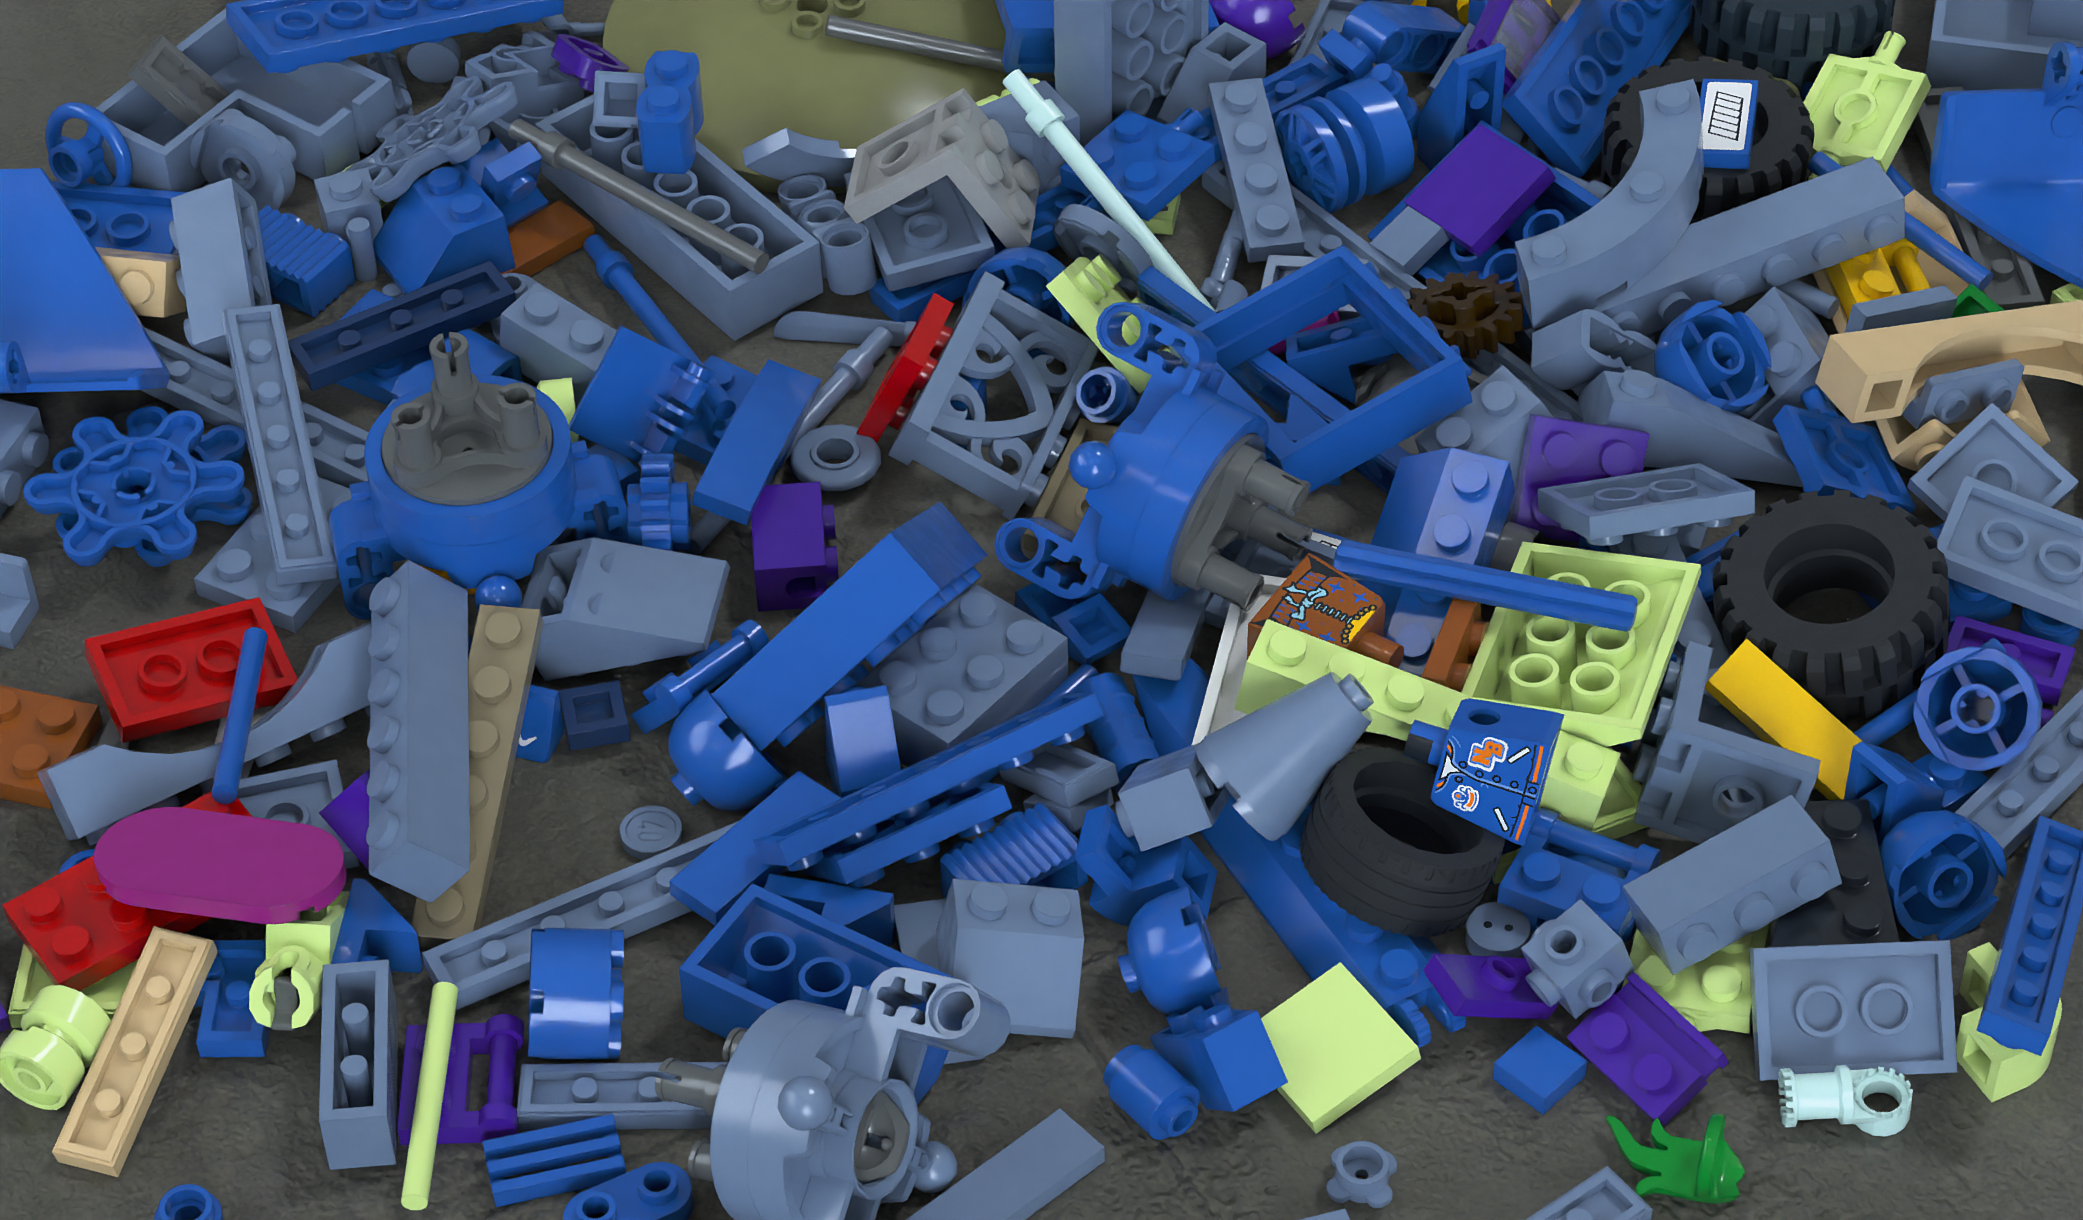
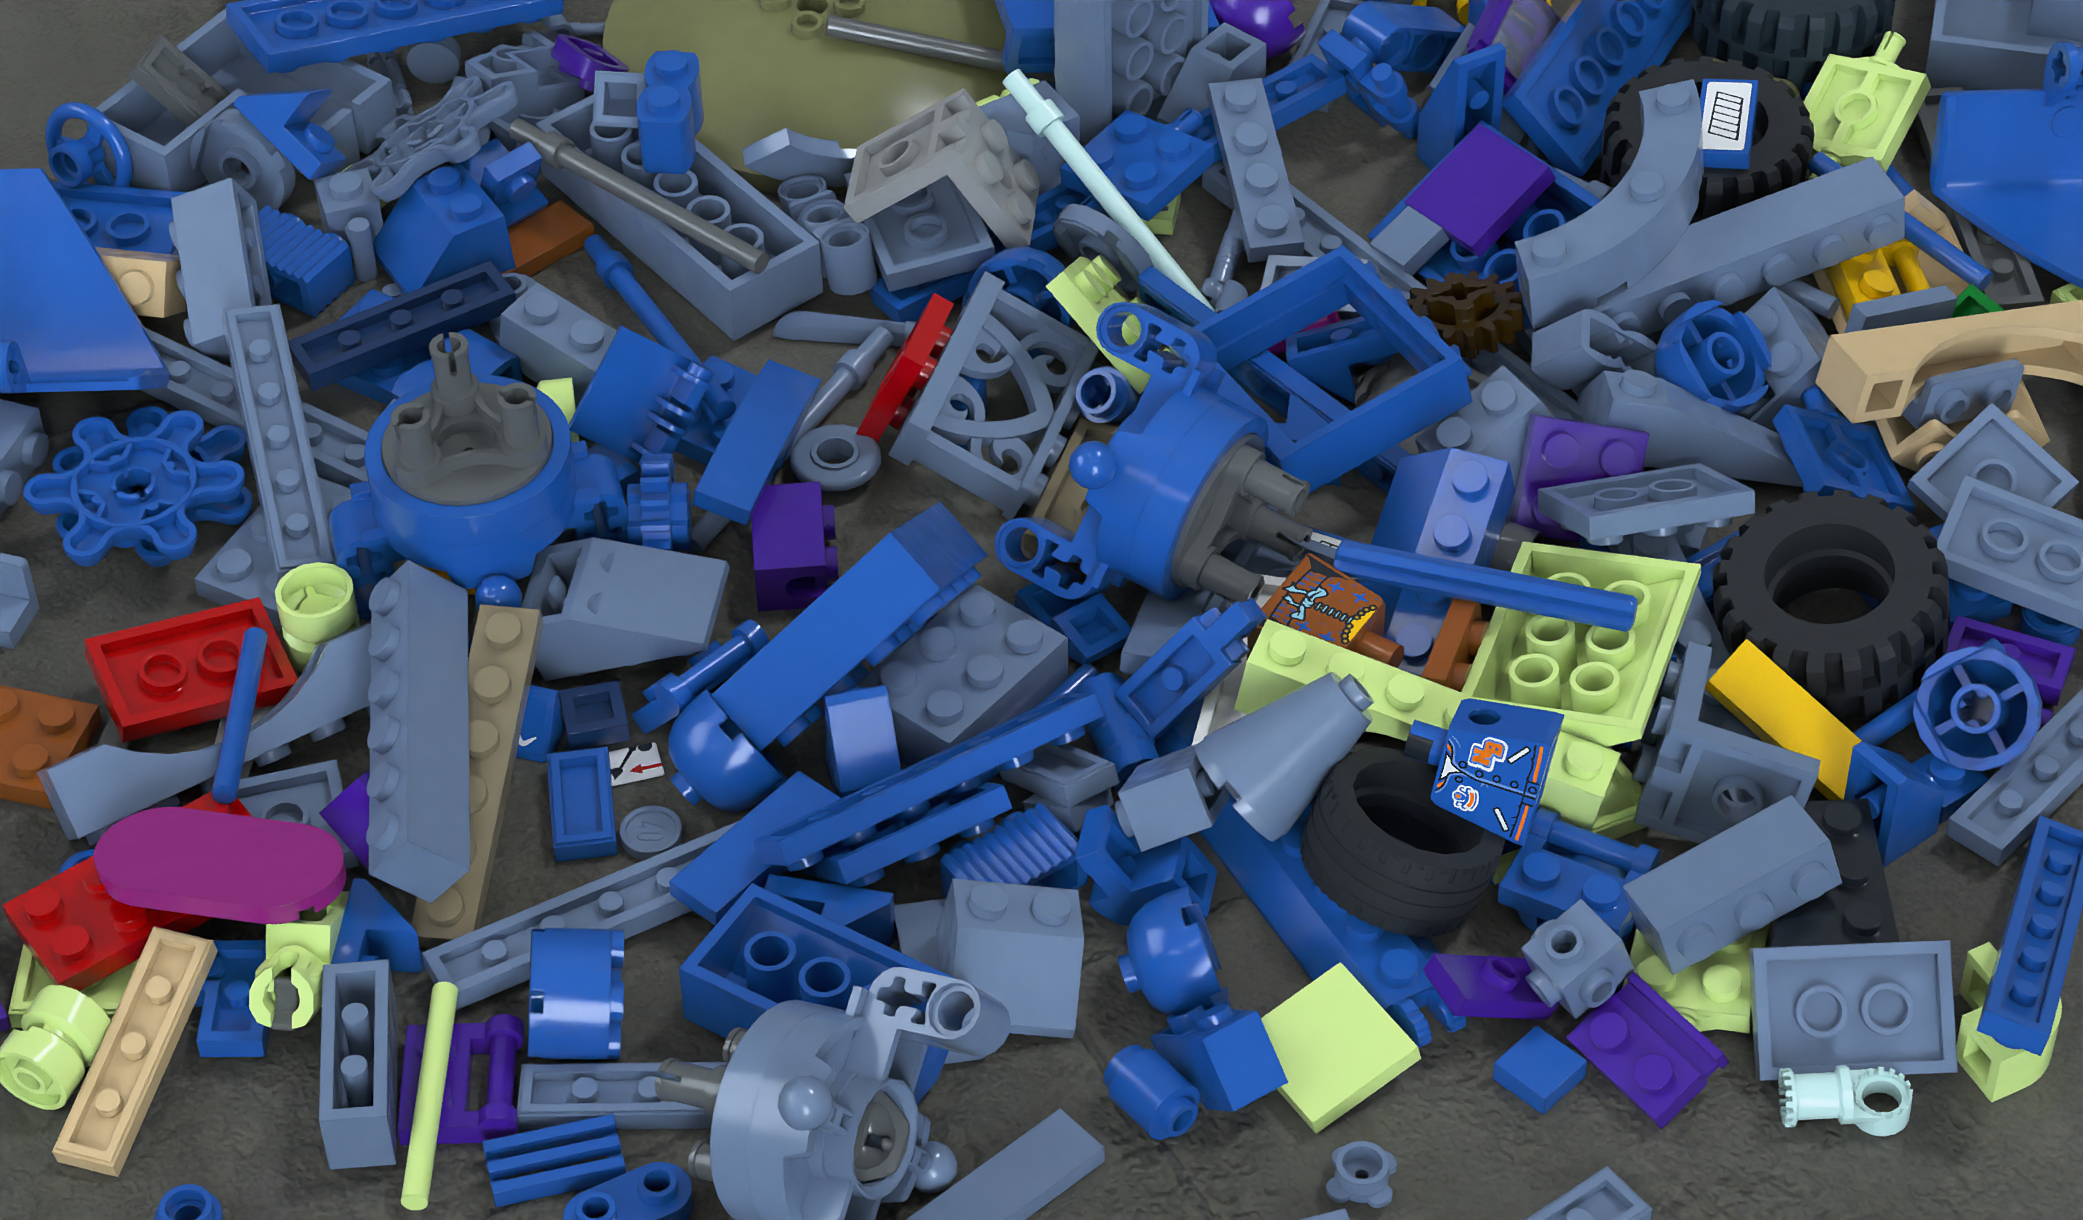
(285, 122): none -> blue slope
(313, 607): none -> yellowish green wheel
(582, 804): none -> blue tile
(635, 764): none -> white sticker
(1189, 666): none -> blue hinge
(1346, 144): blue wheel -> none
(1497, 931): sand blue tile -> none
(1682, 1166): green piece -> none
(1941, 873): blue cylinder -> none

